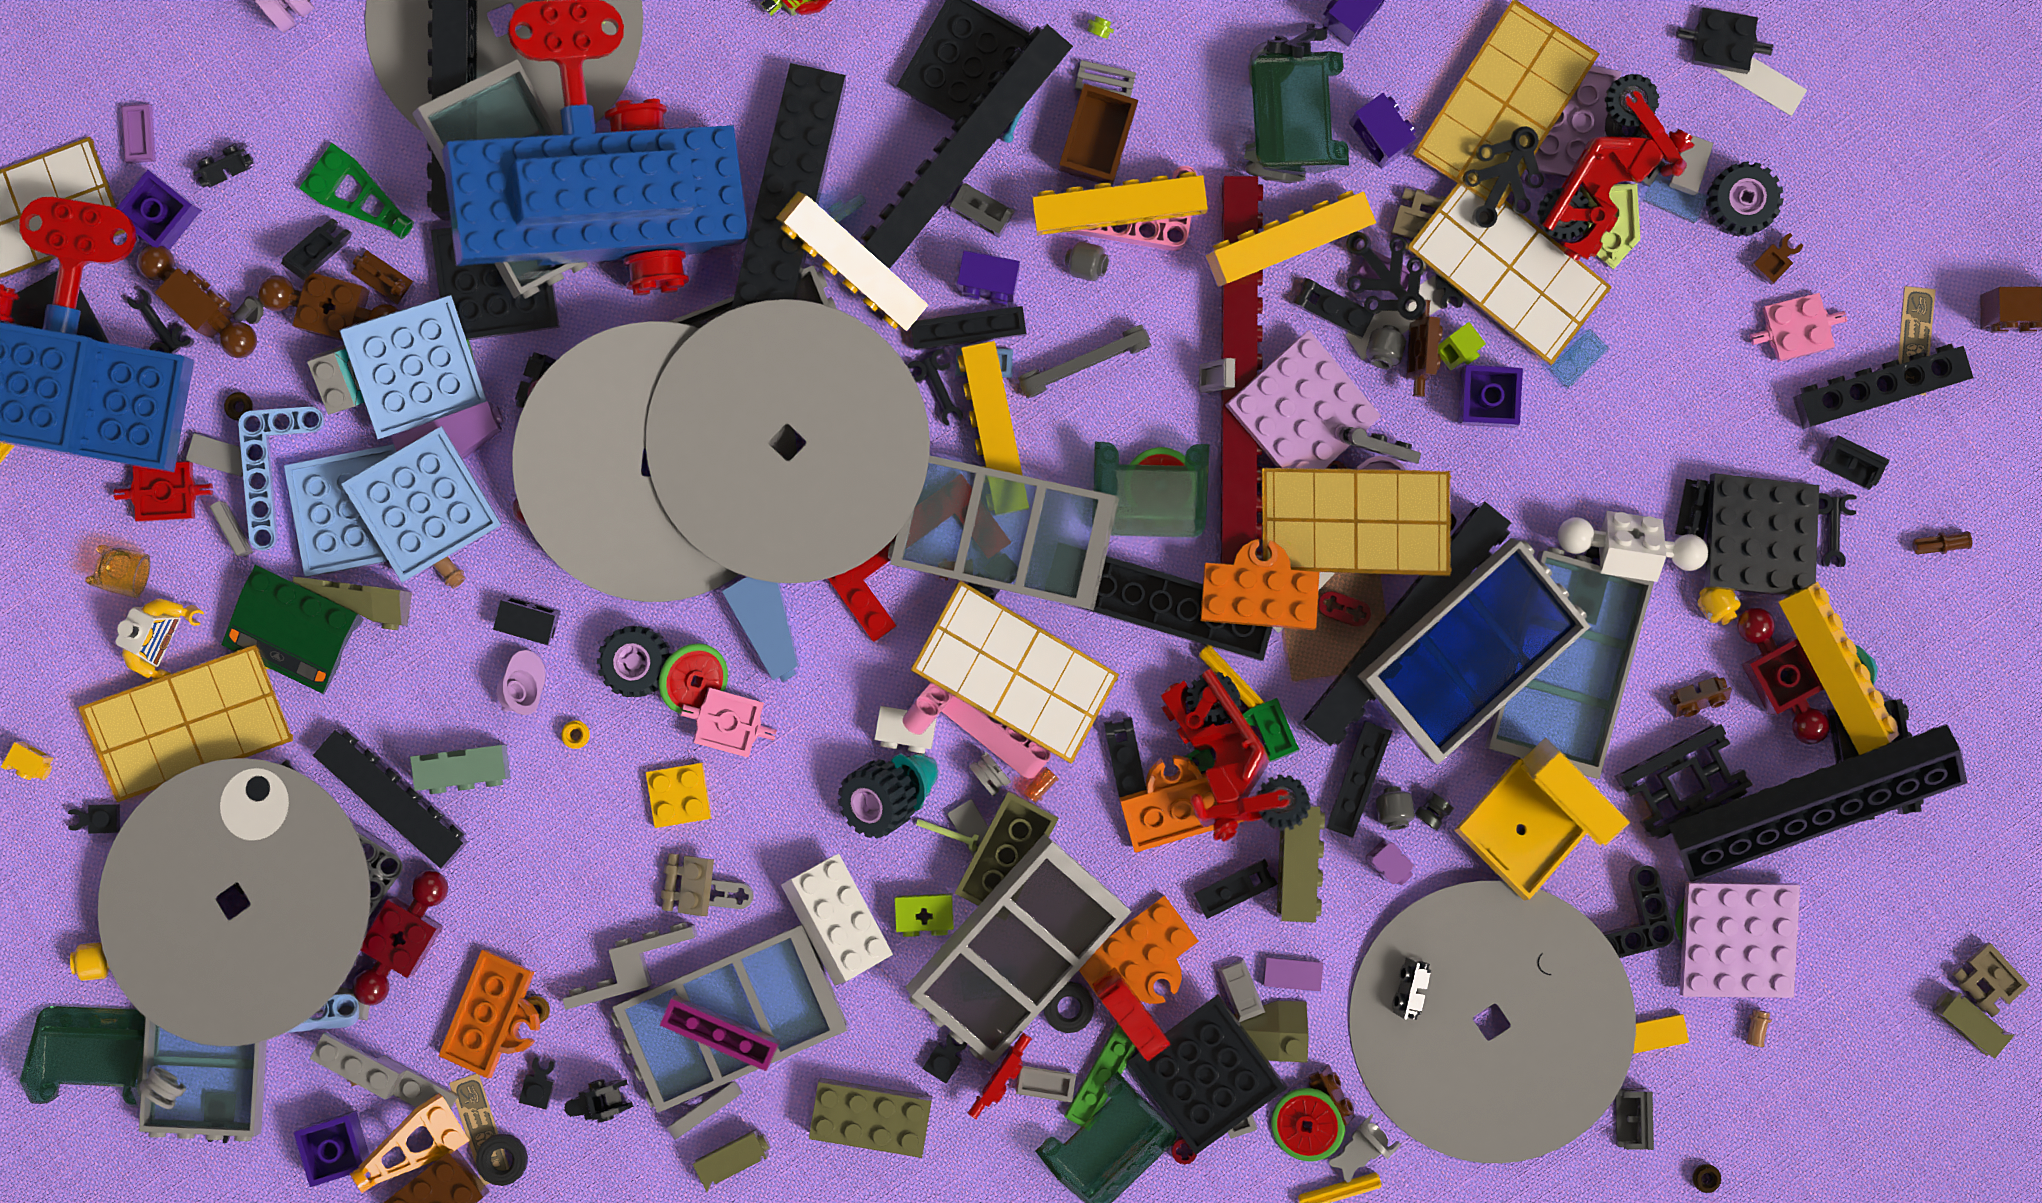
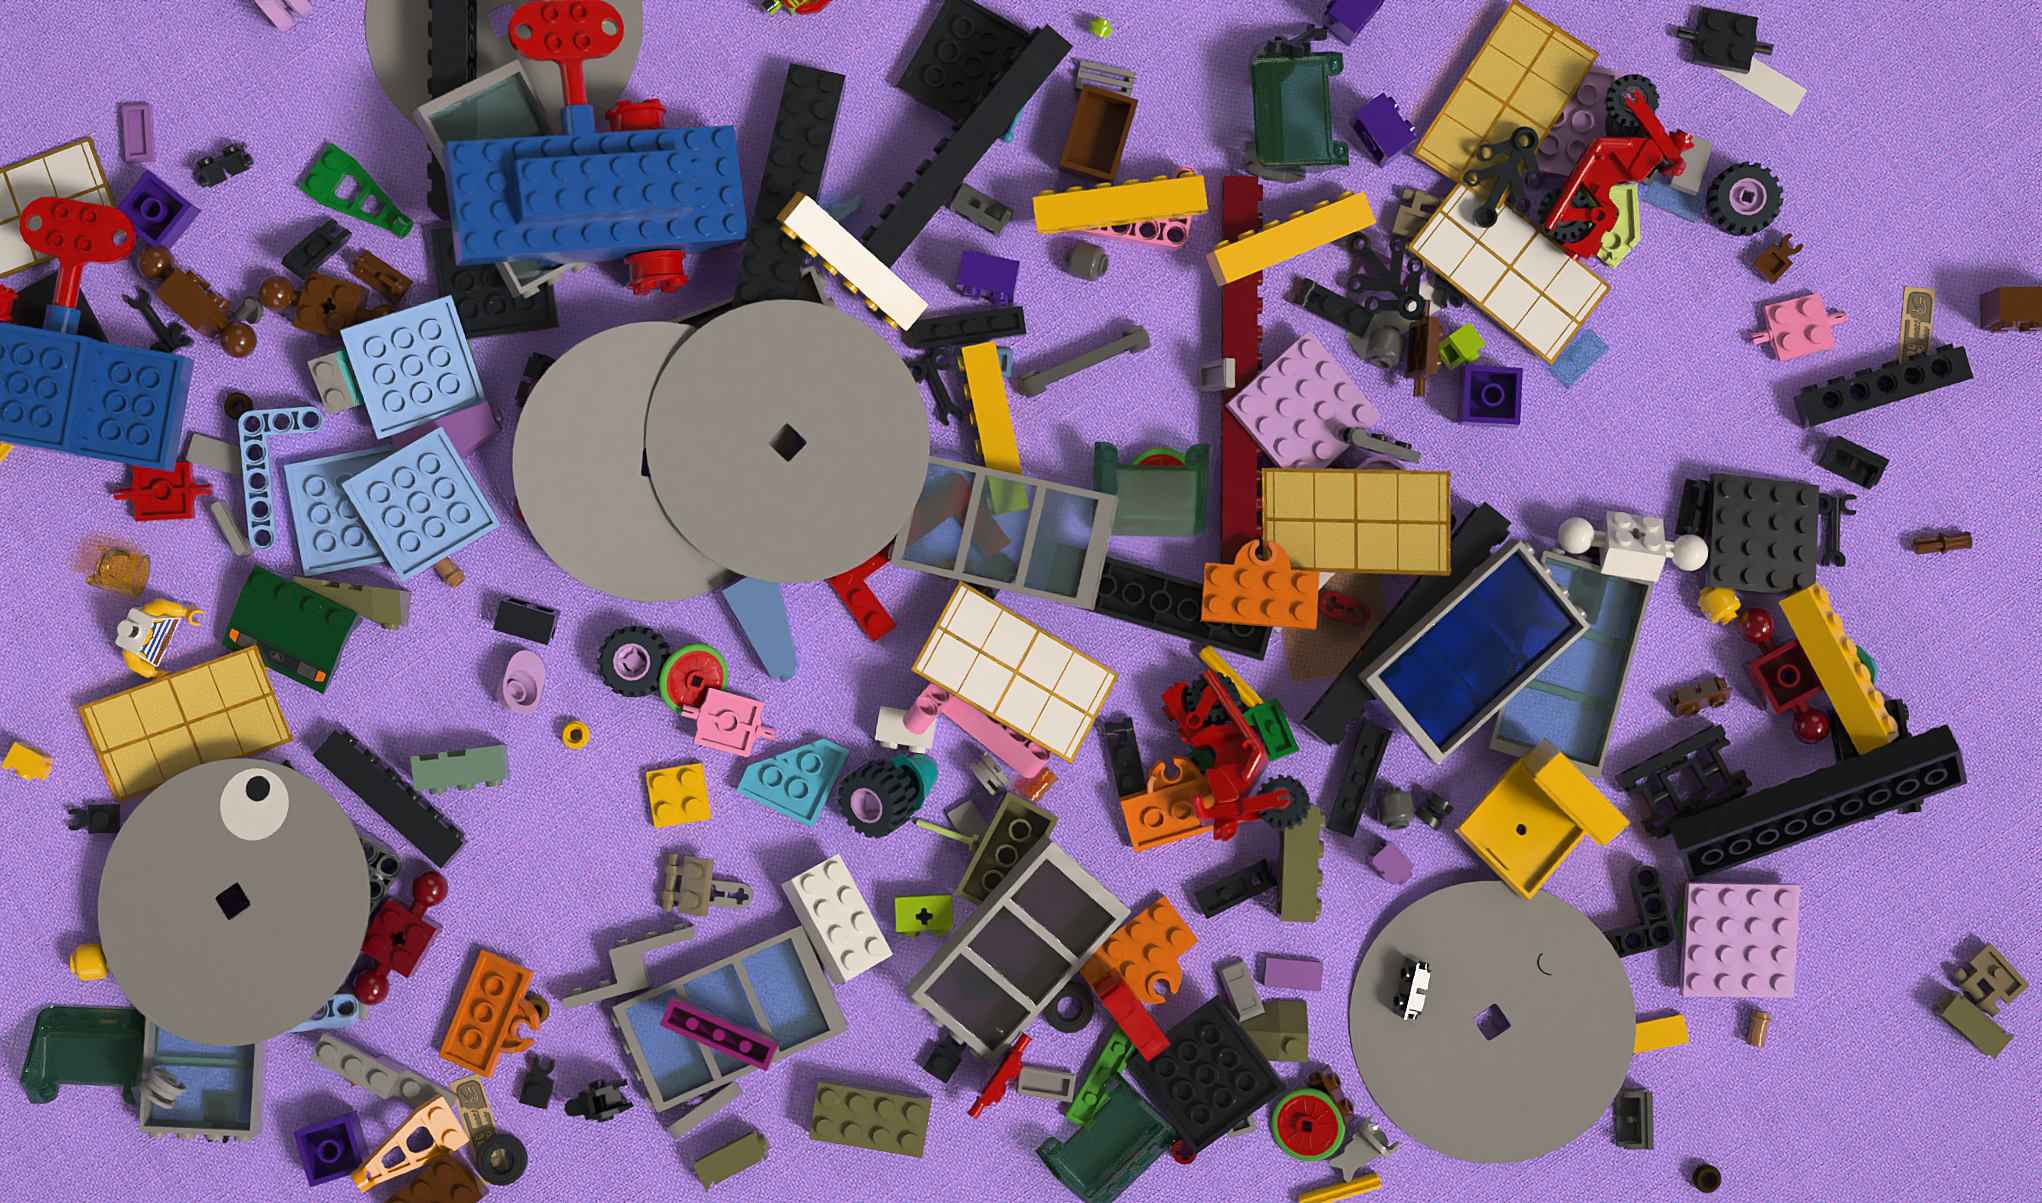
(796, 780): none -> medium azure plate

